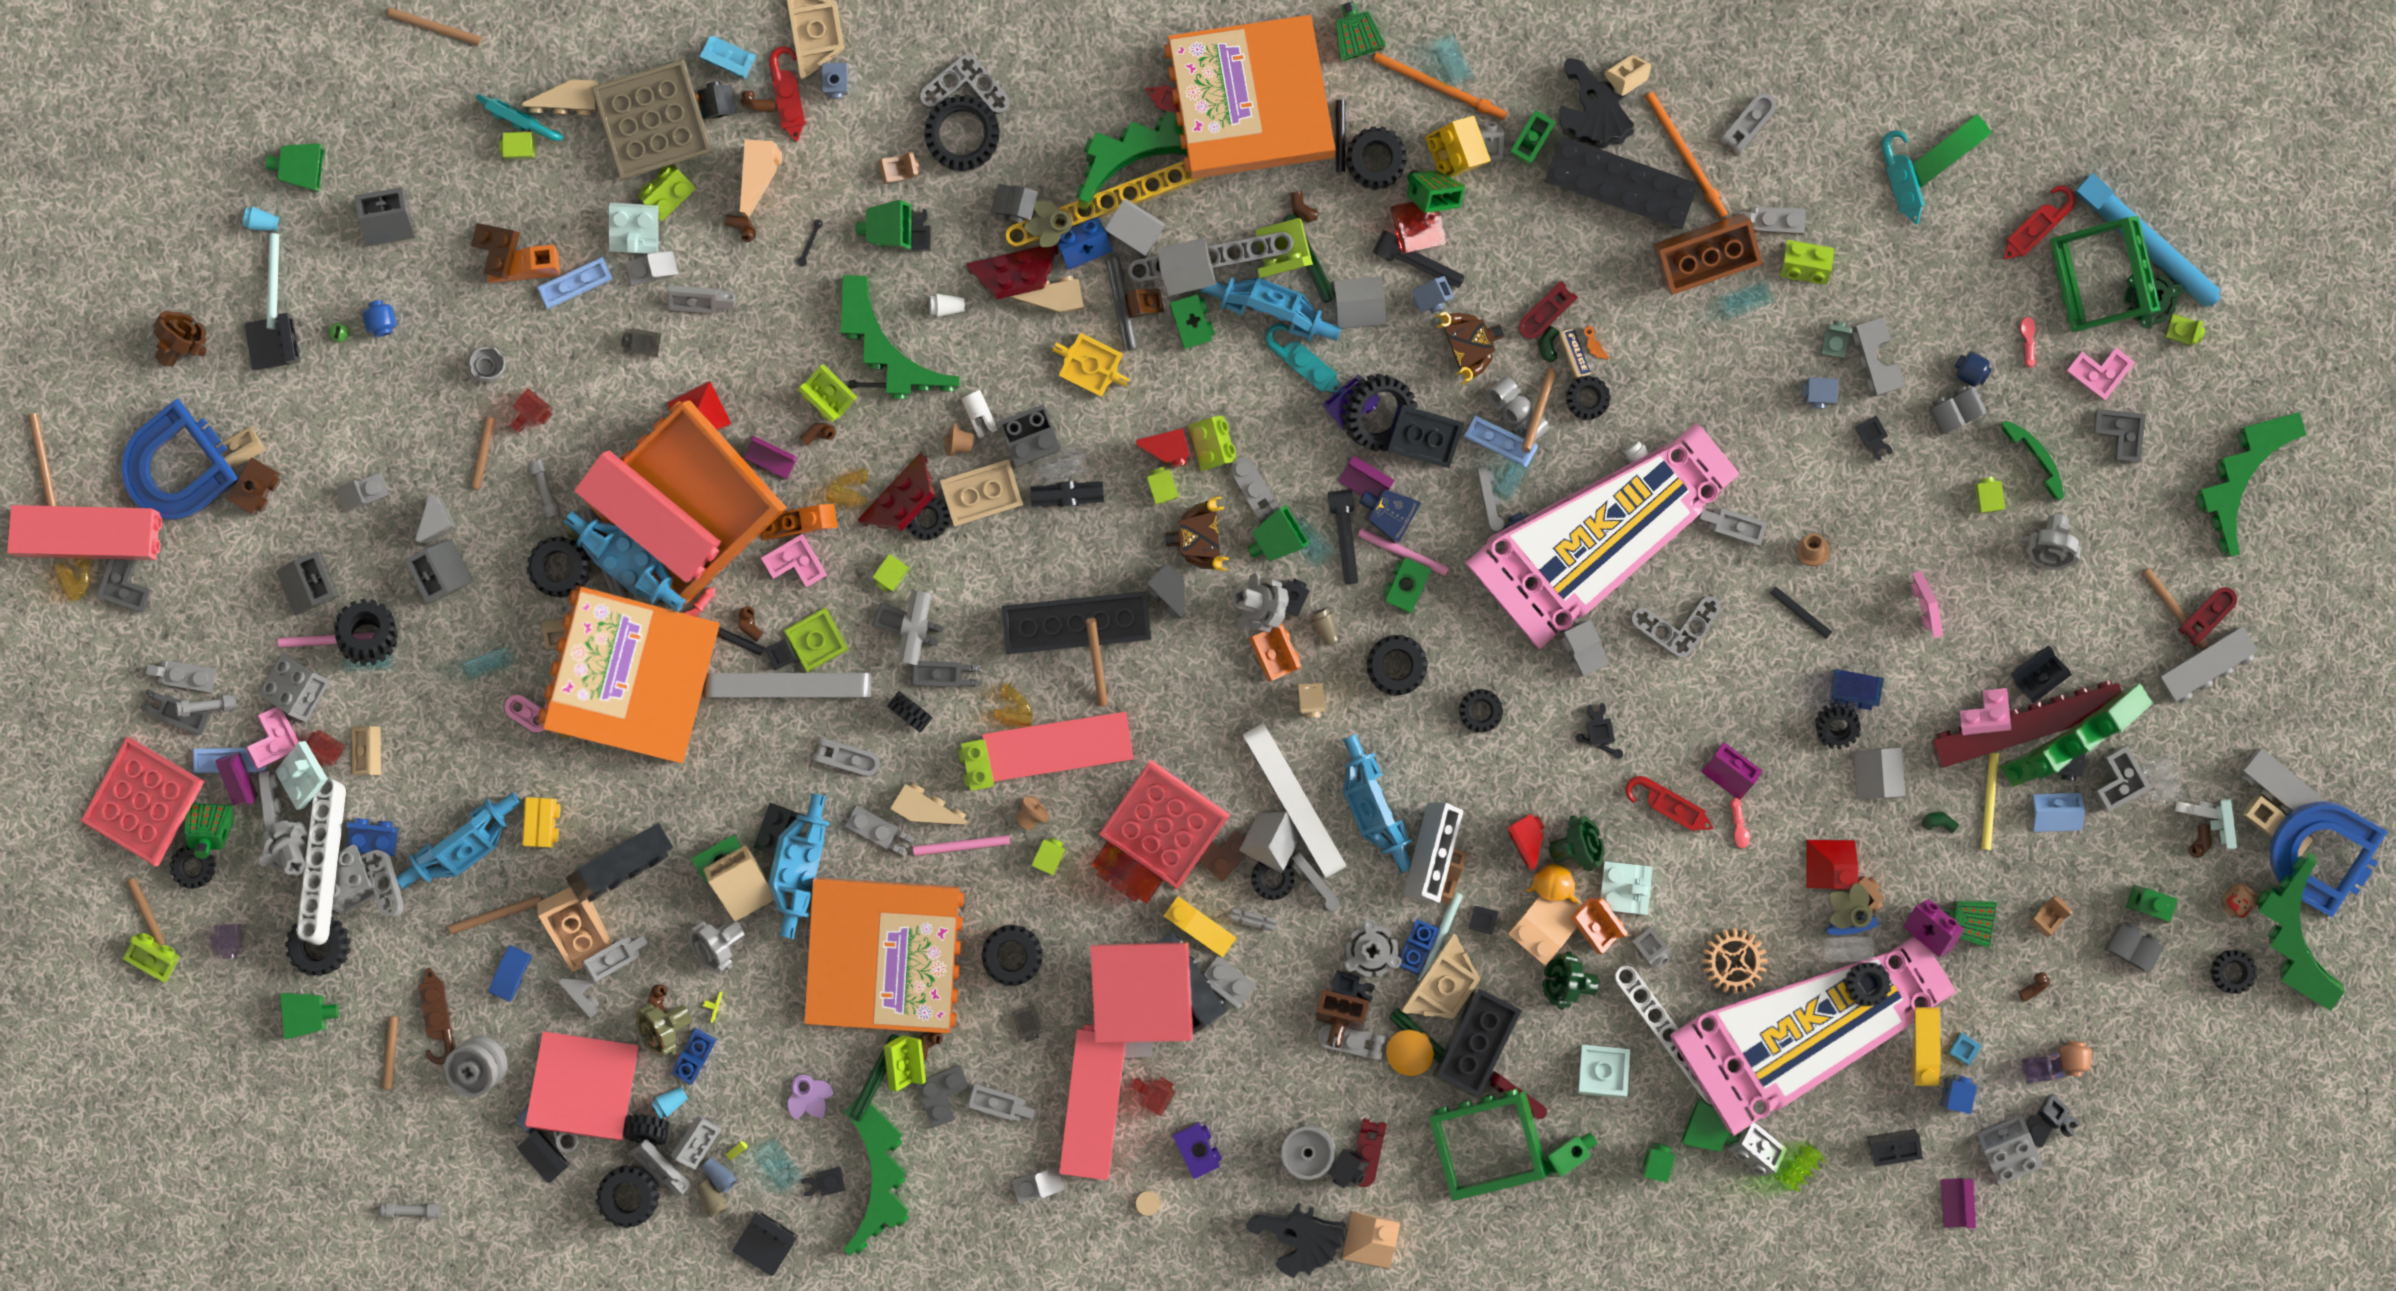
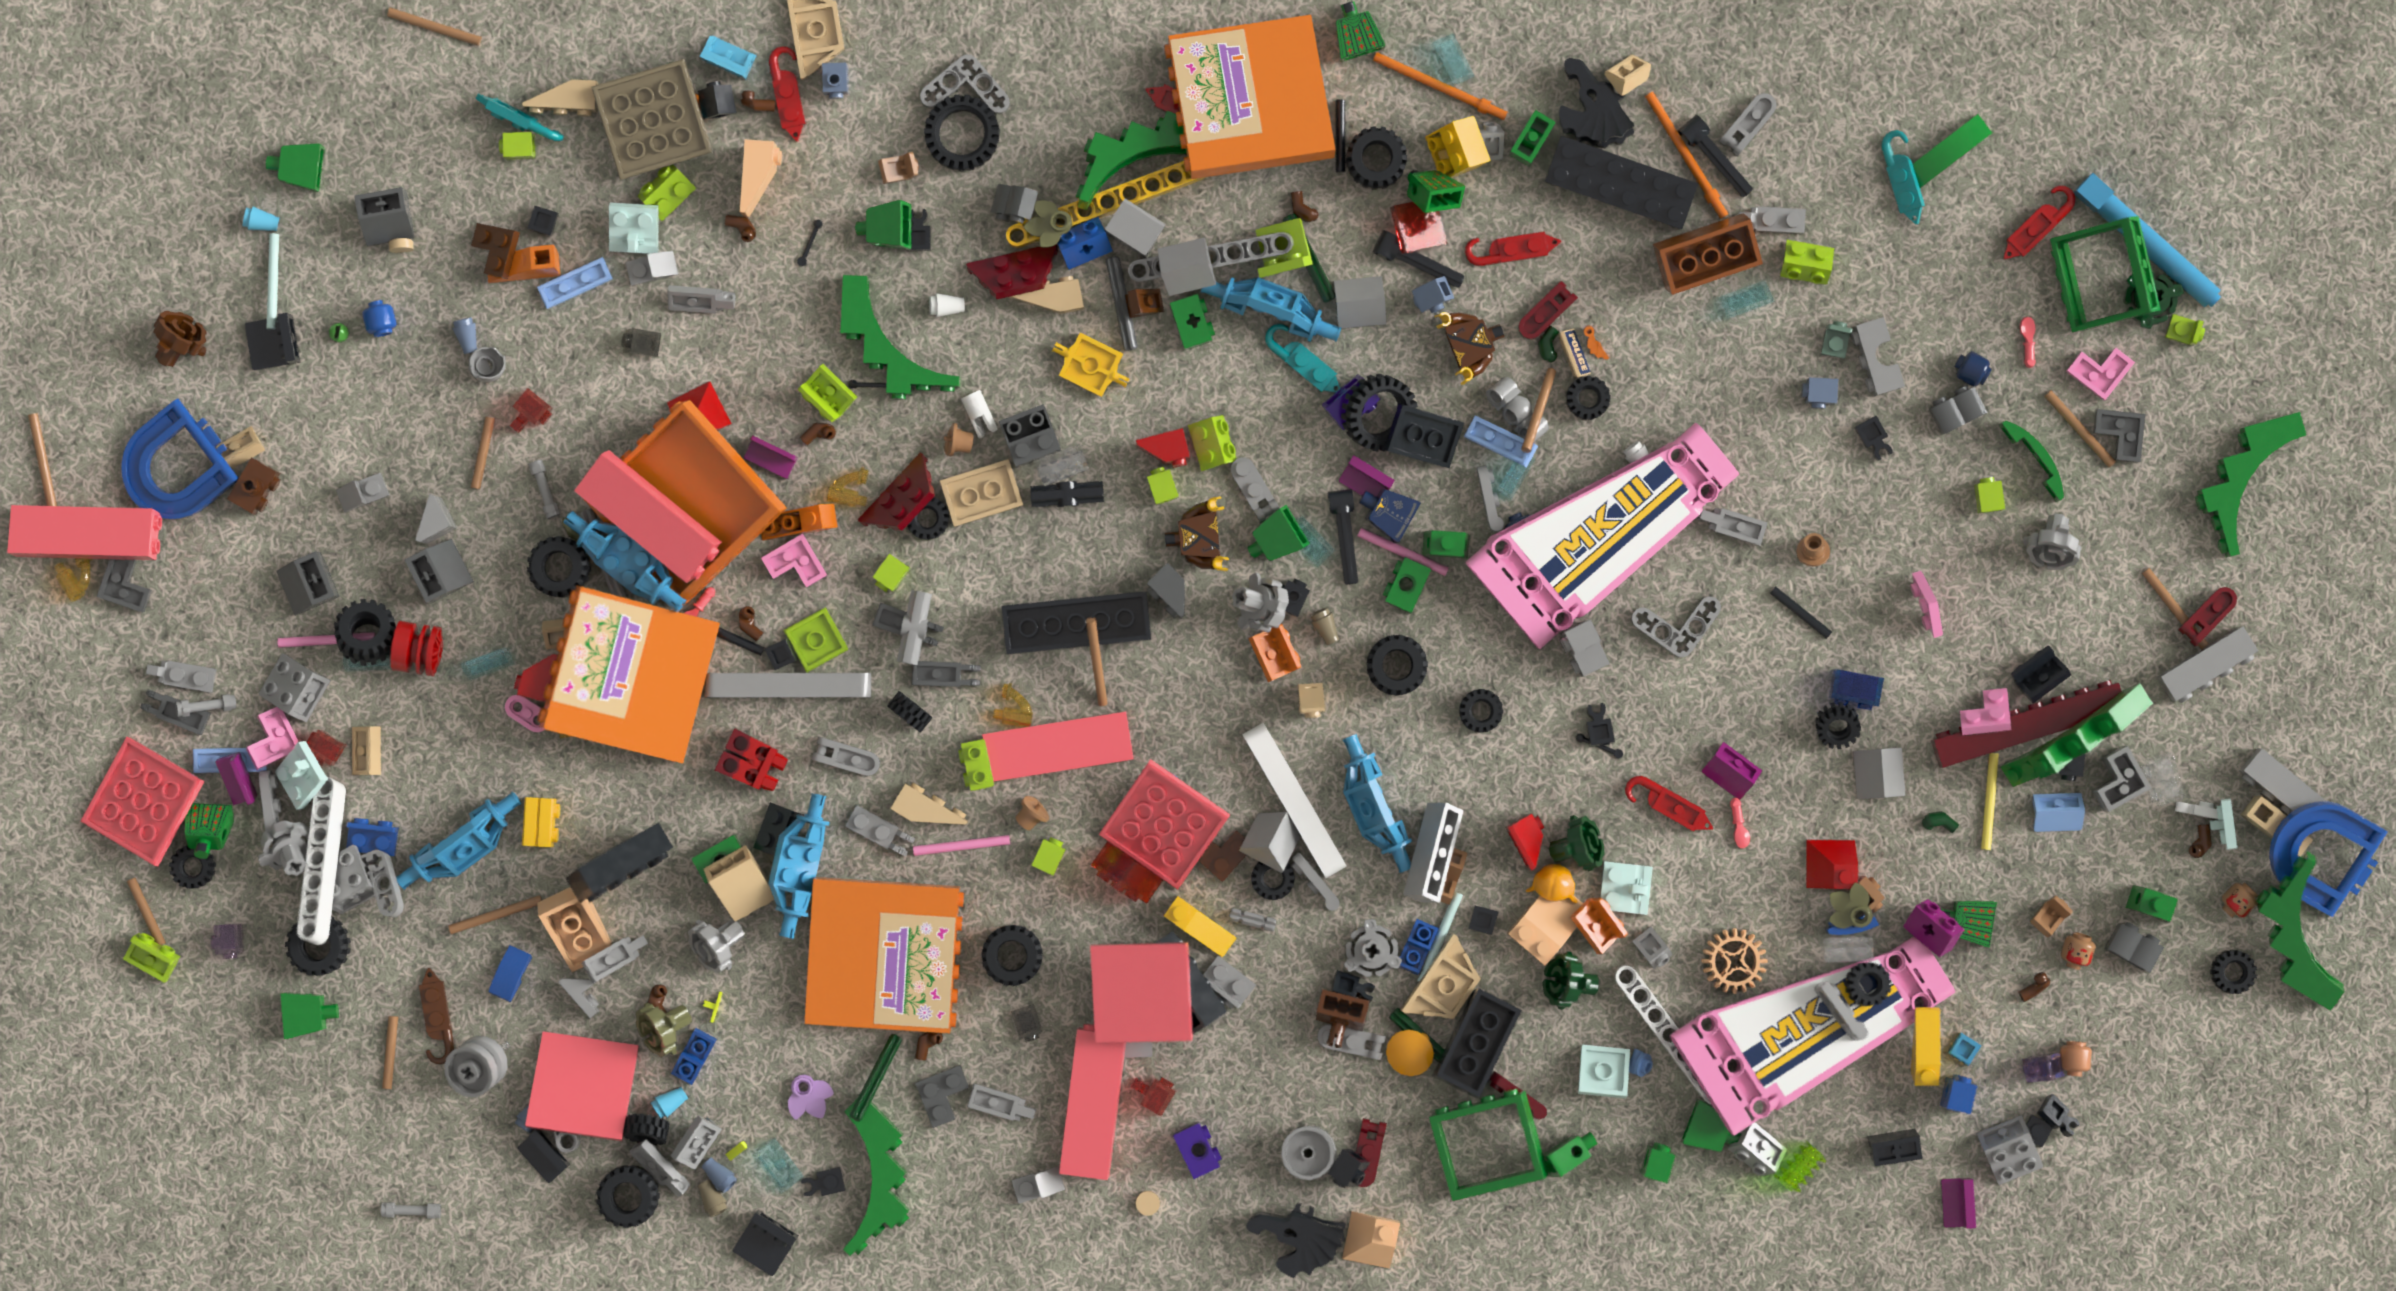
(400, 245): none -> tan tile
(421, 649): none -> red wheel
(466, 334): none -> sand blue cone
(535, 678): none -> red slope
(543, 220): none -> black plate
(757, 764): none -> red hips
(904, 1062): lime bracket -> none
(1445, 544): none -> green torso
(1513, 249): none -> red plate
(1640, 1063): none -> medium blue plate
(1697, 132): none -> black axle
(1842, 1012): none -> light grey hinge
(2078, 950): none -> medium nougat head
(2079, 428): none -> medium nougat bar

